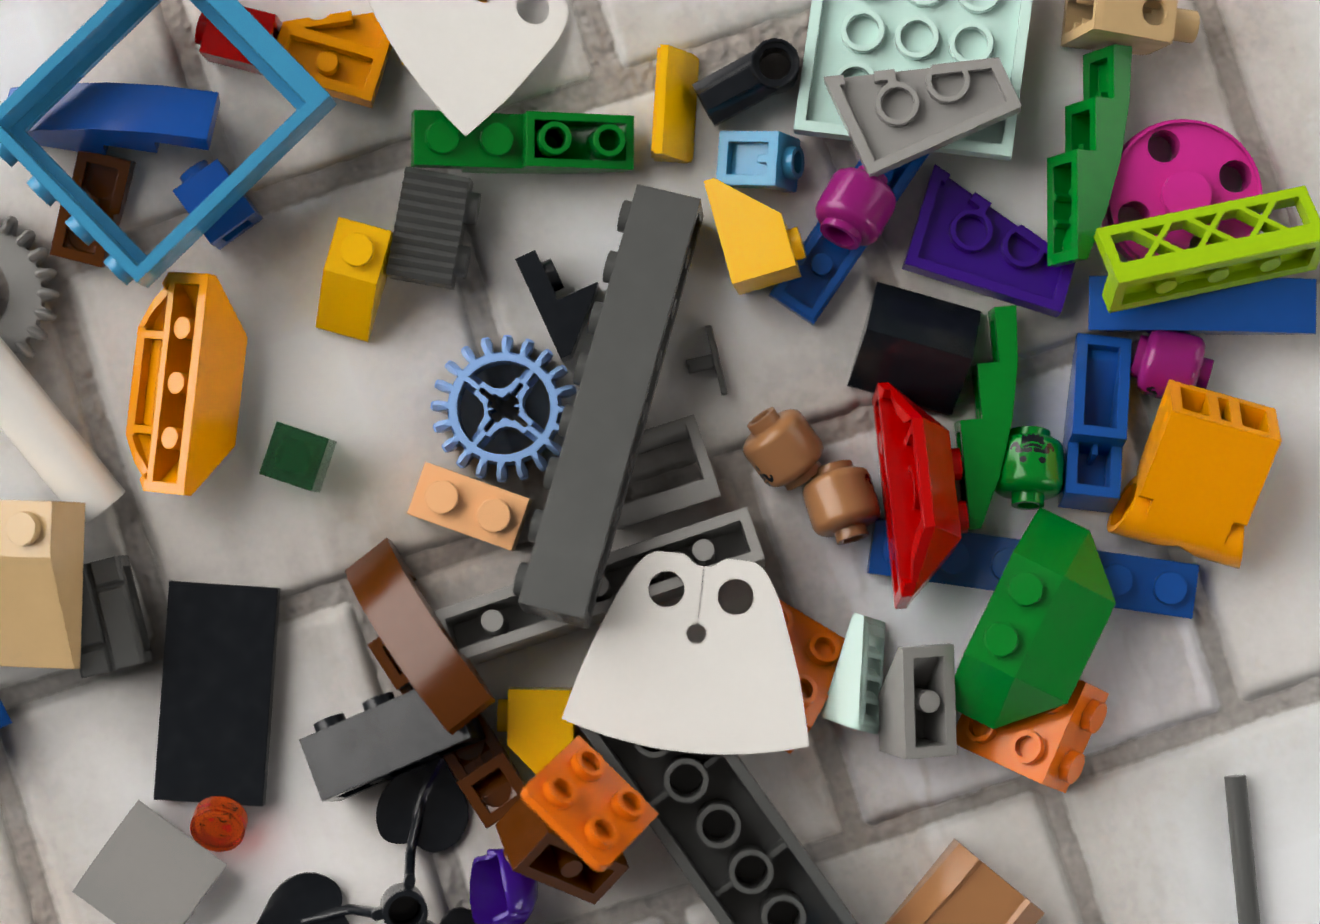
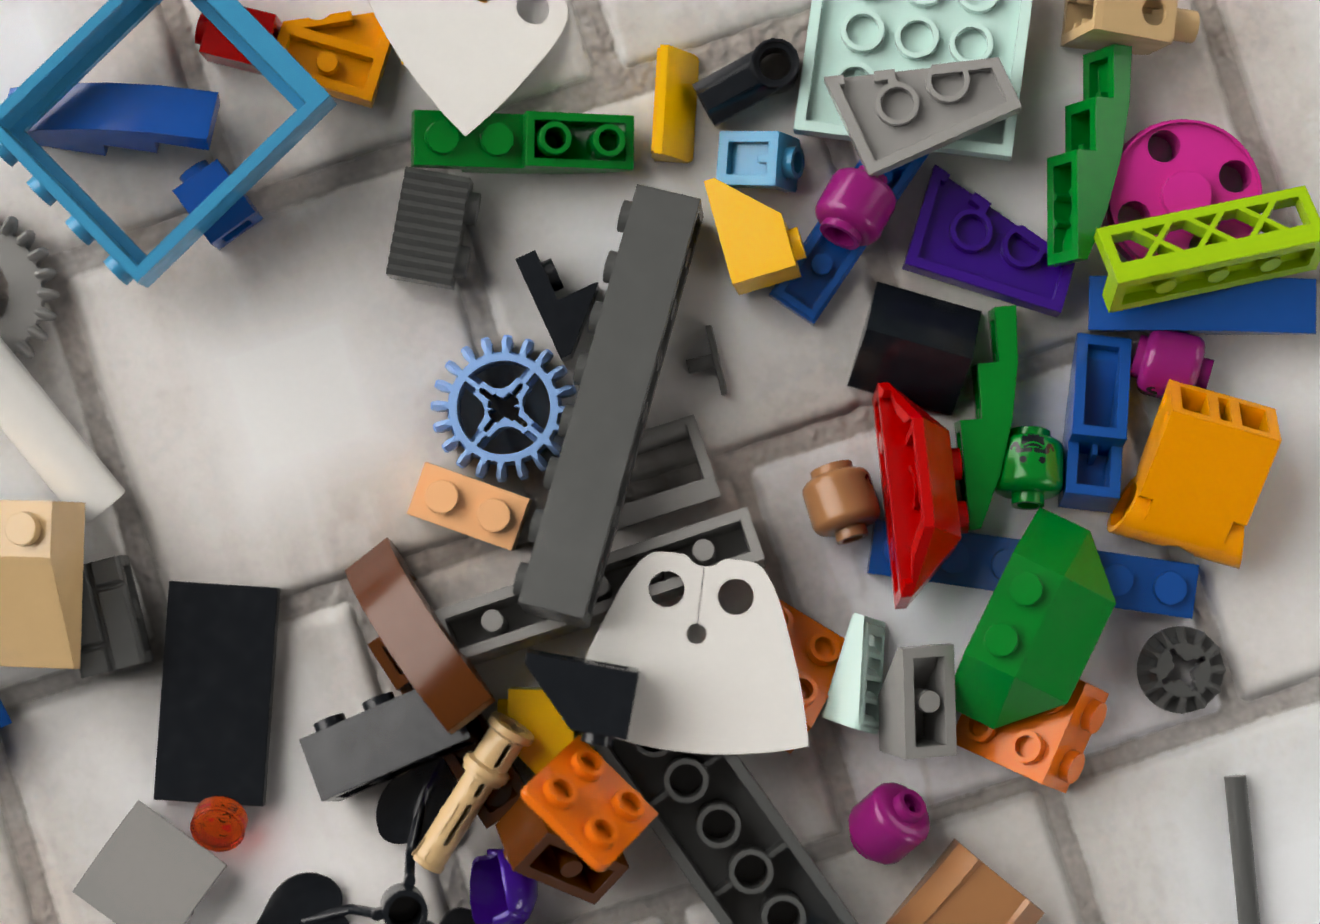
(108, 184): reddish brown slope -> none
(185, 384): light orange wedge -> none
(298, 457): clear green brick -> none
(353, 279): yellow slope -> none
(484, 770): none -> tan pin
(587, 693): none -> black slope
(783, 448): medium nougat head -> none
(888, 823): none -> magenta head
(1156, 663): none -> dark grey gear

